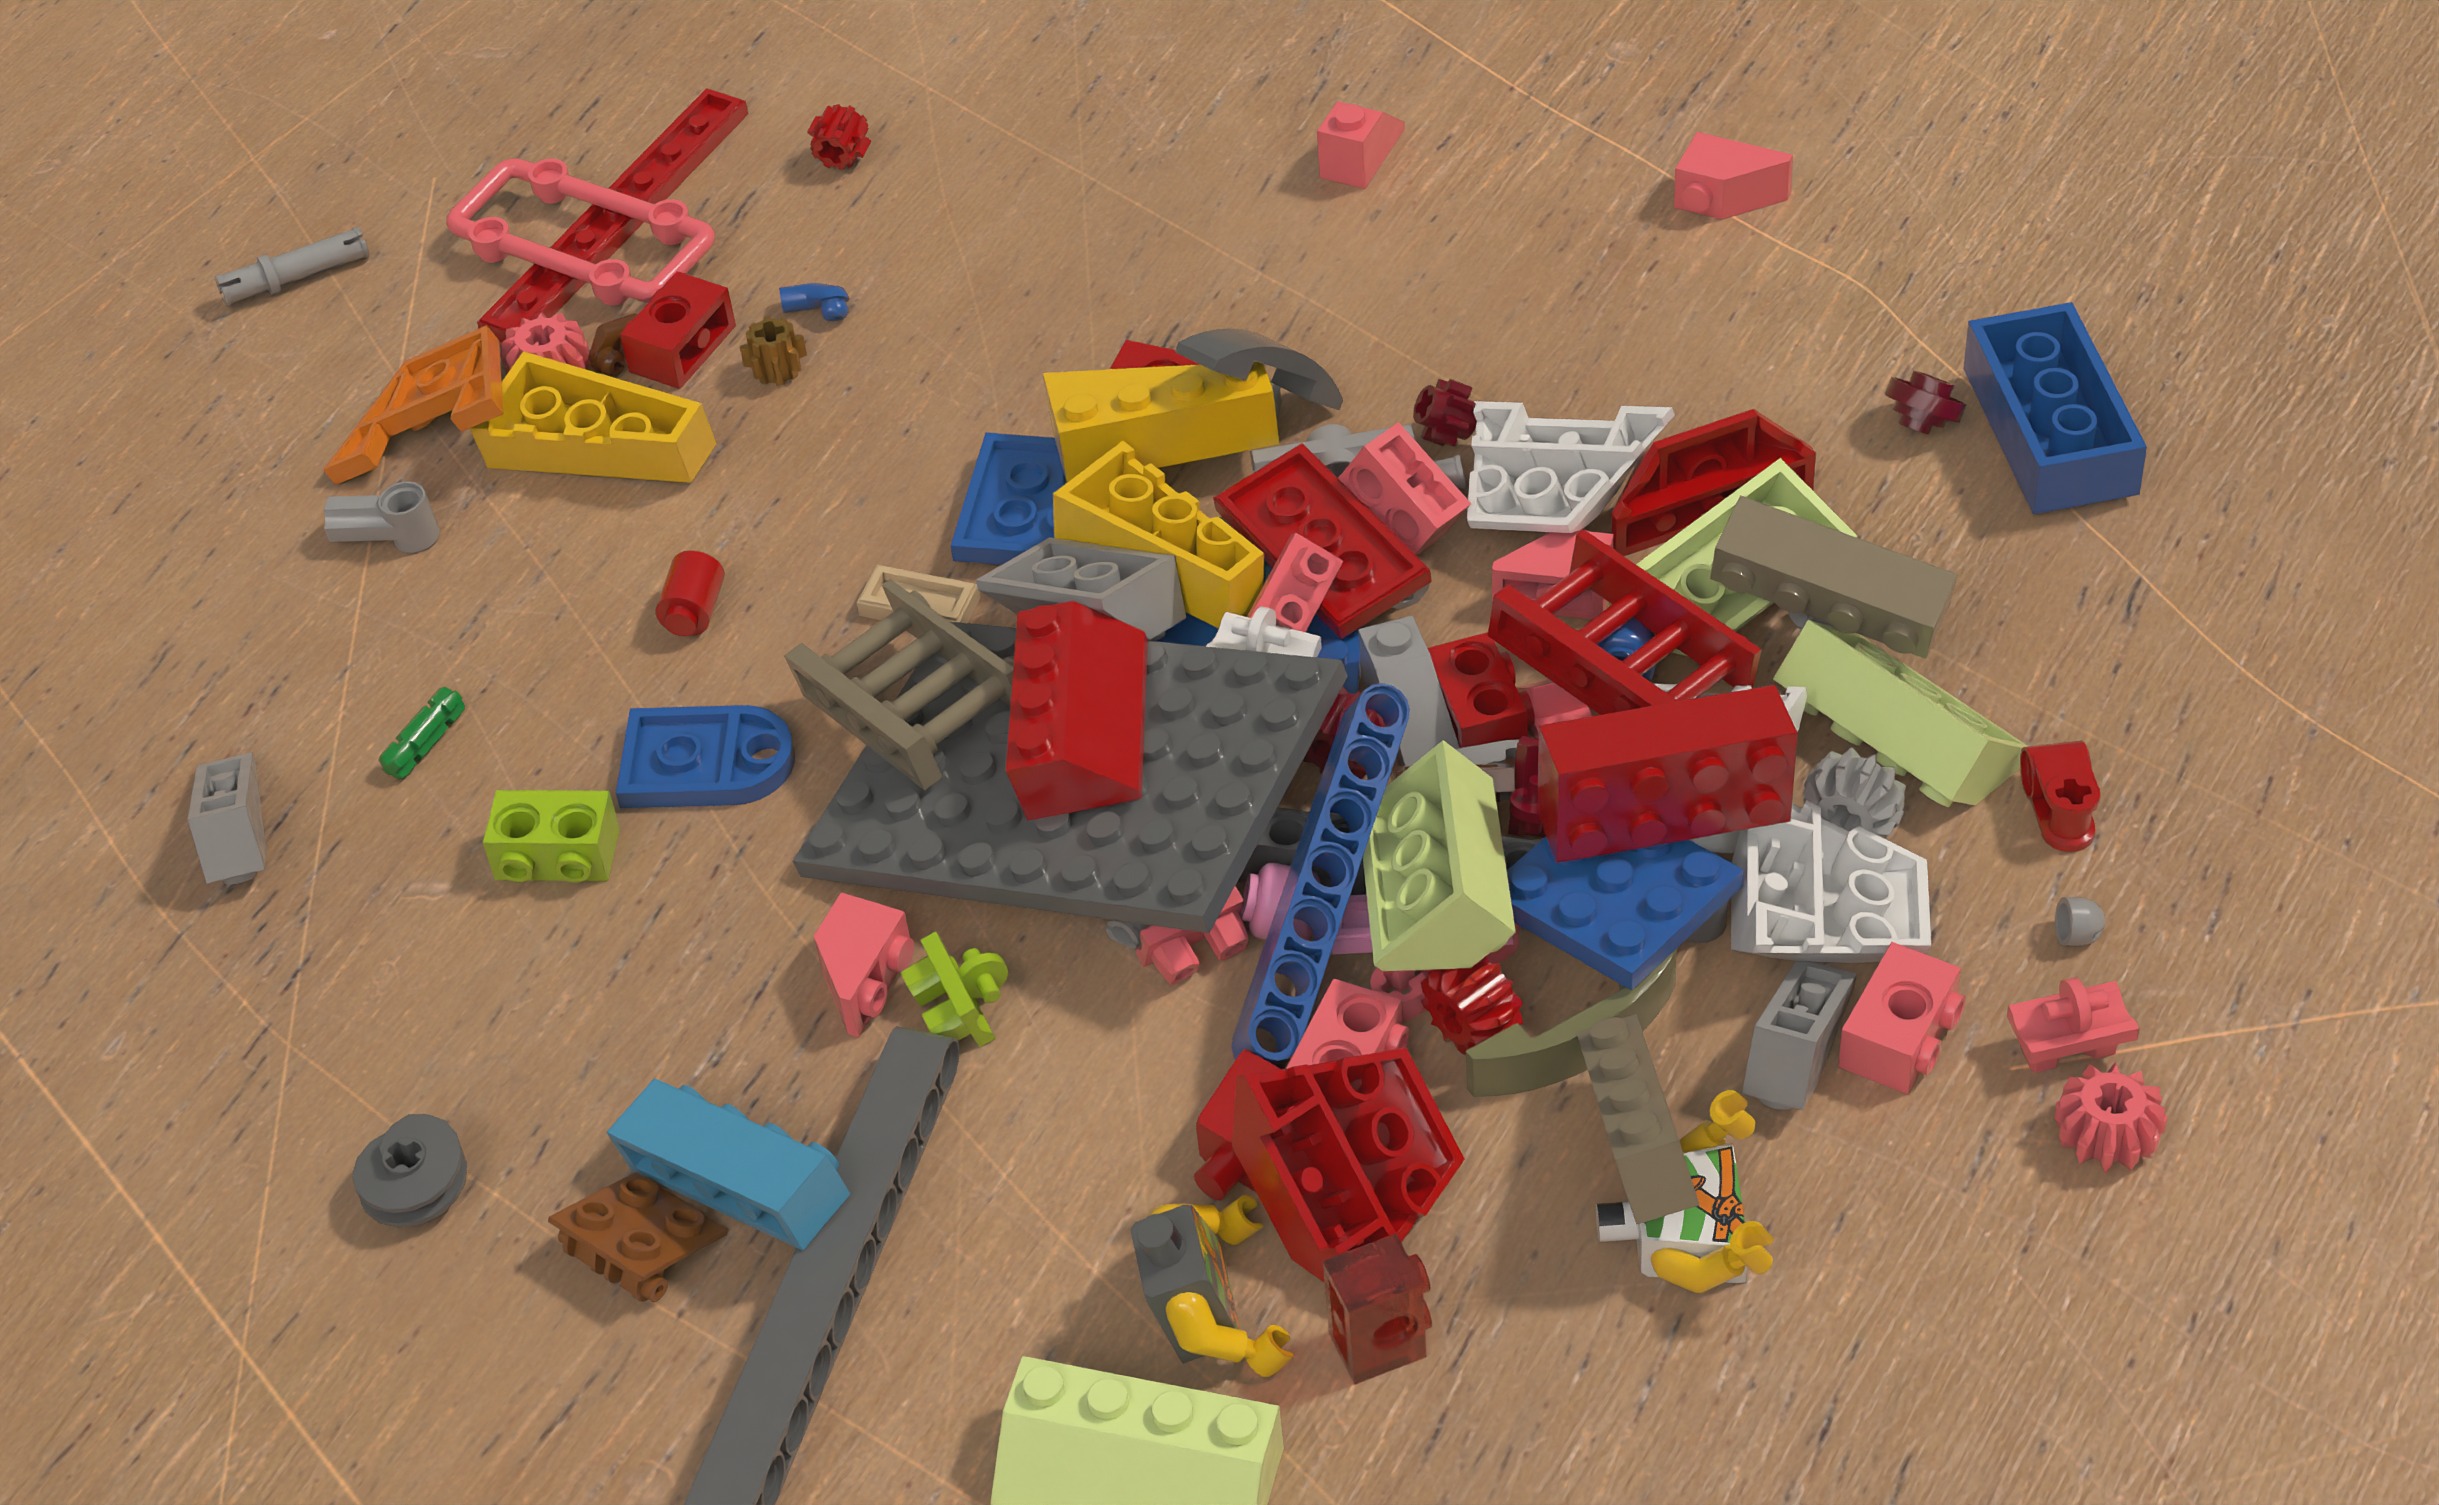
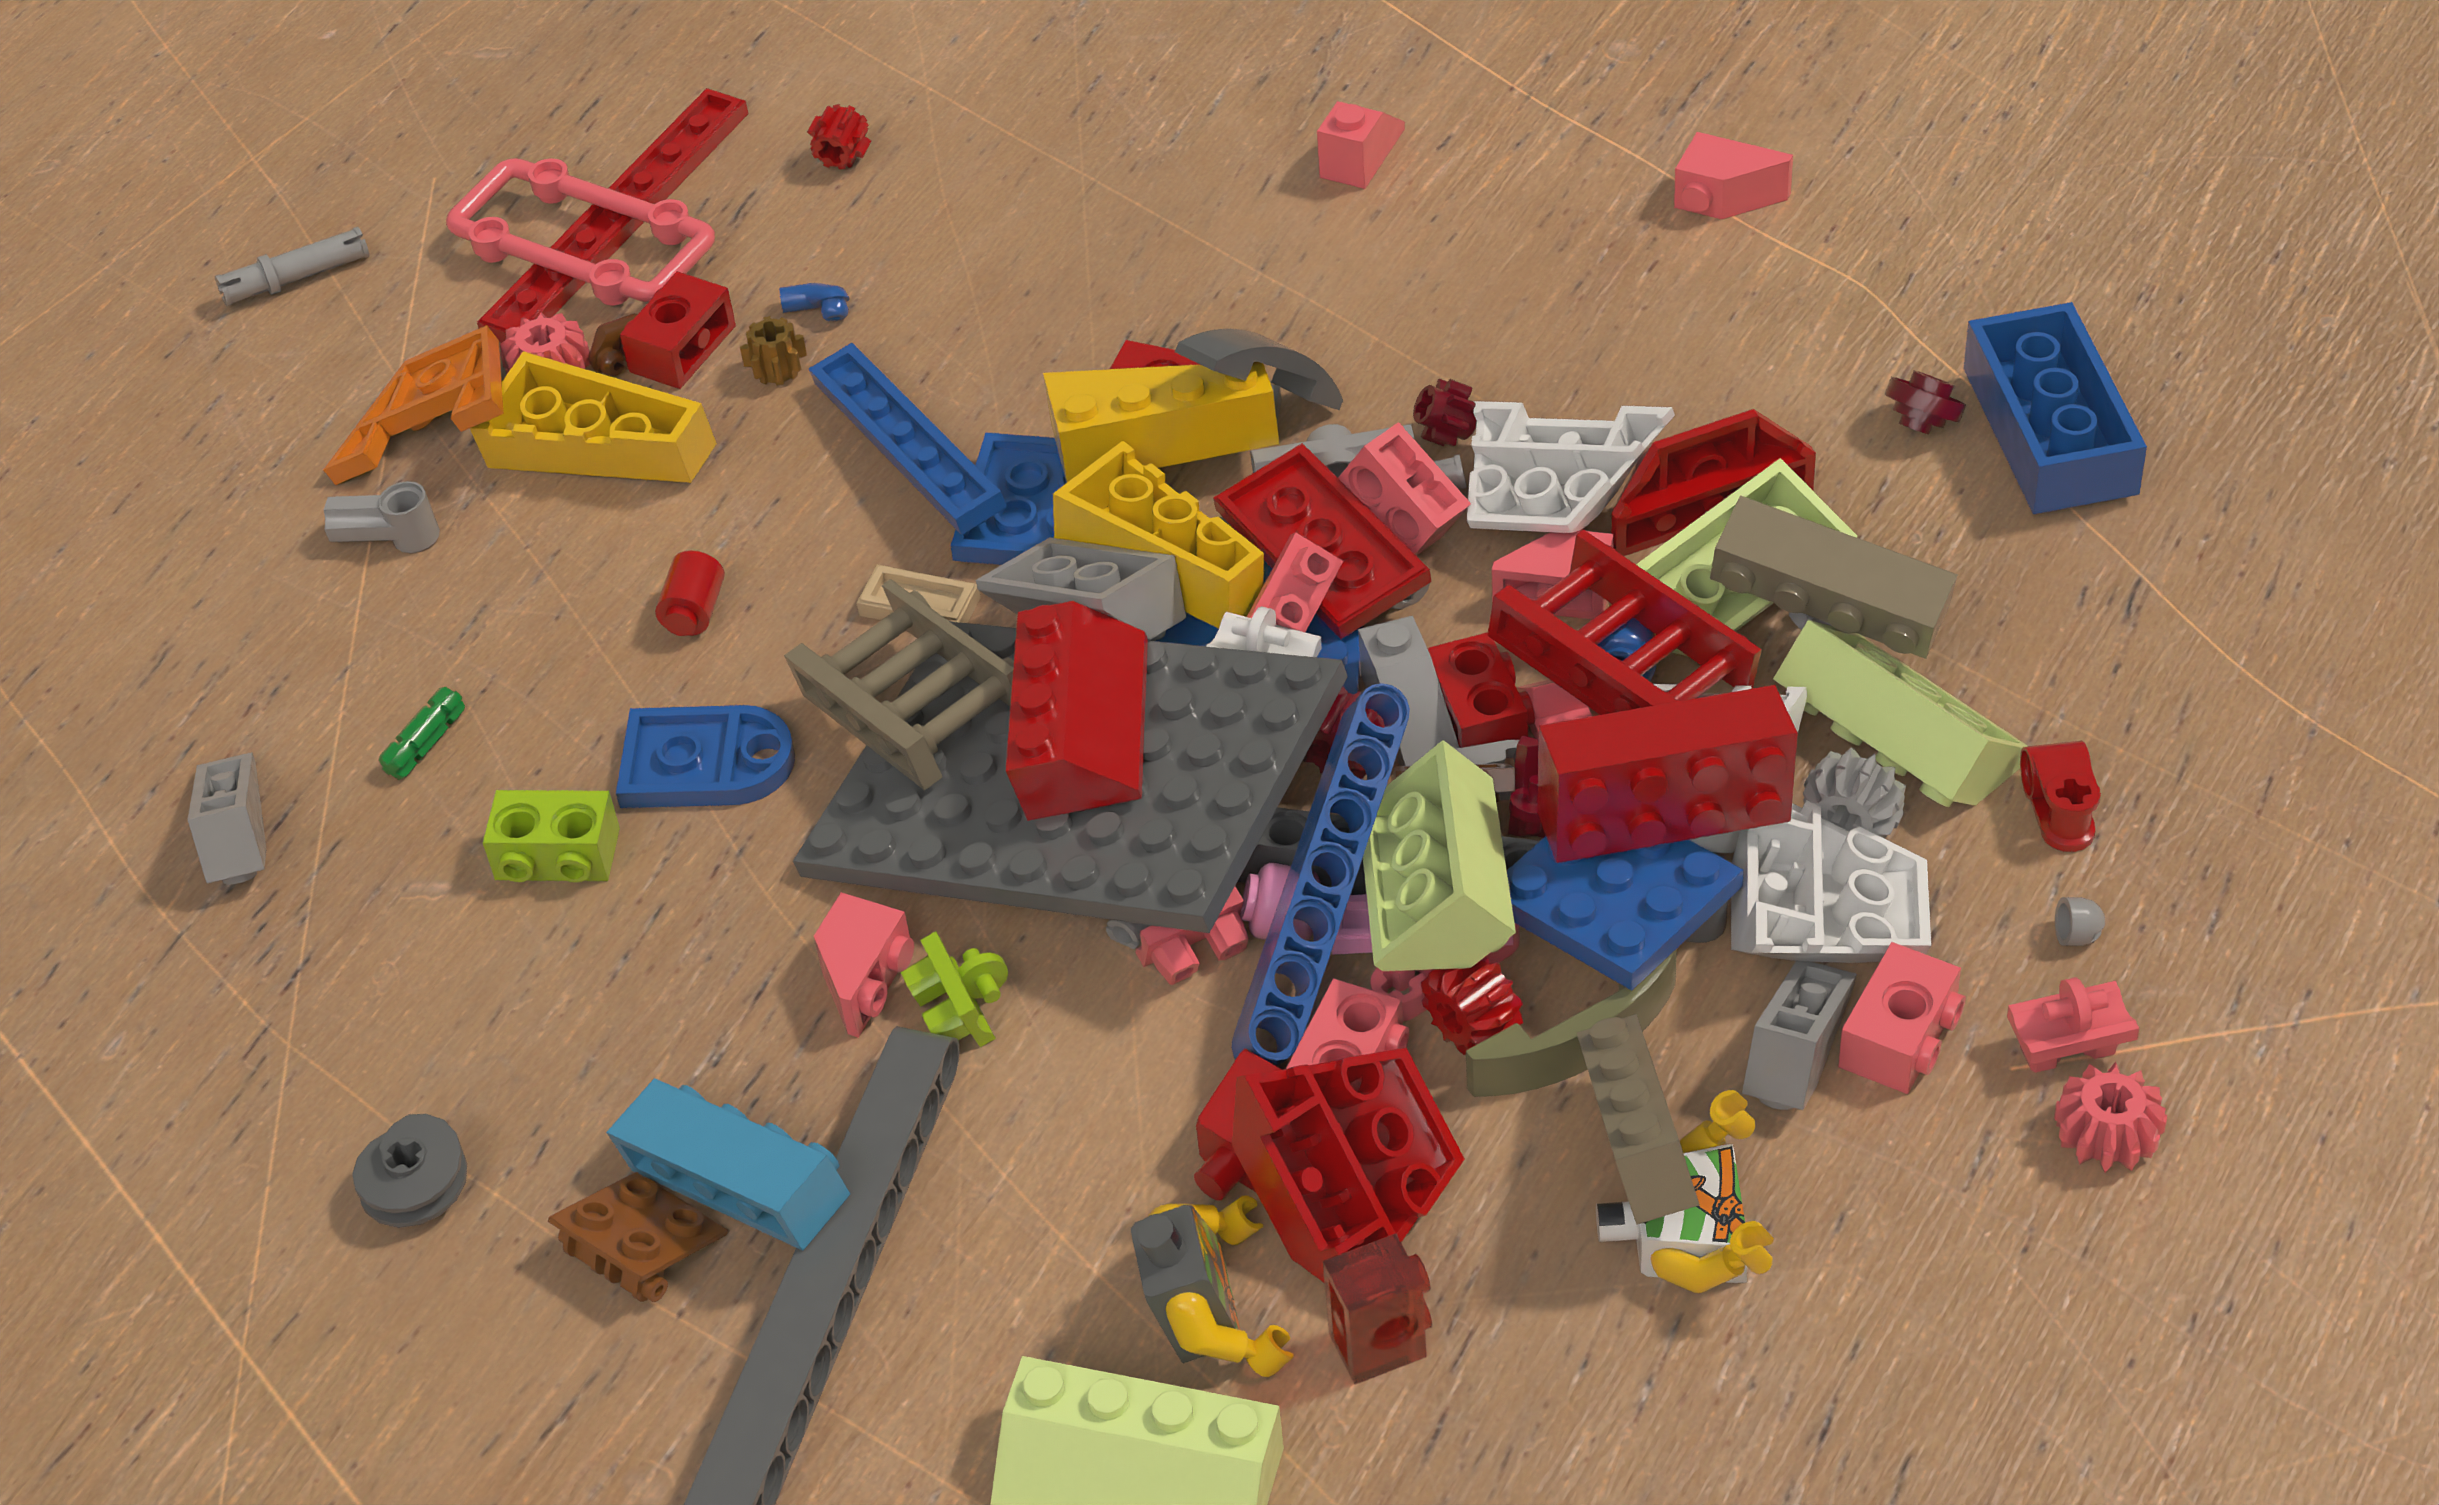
(908, 439): none -> blue plate

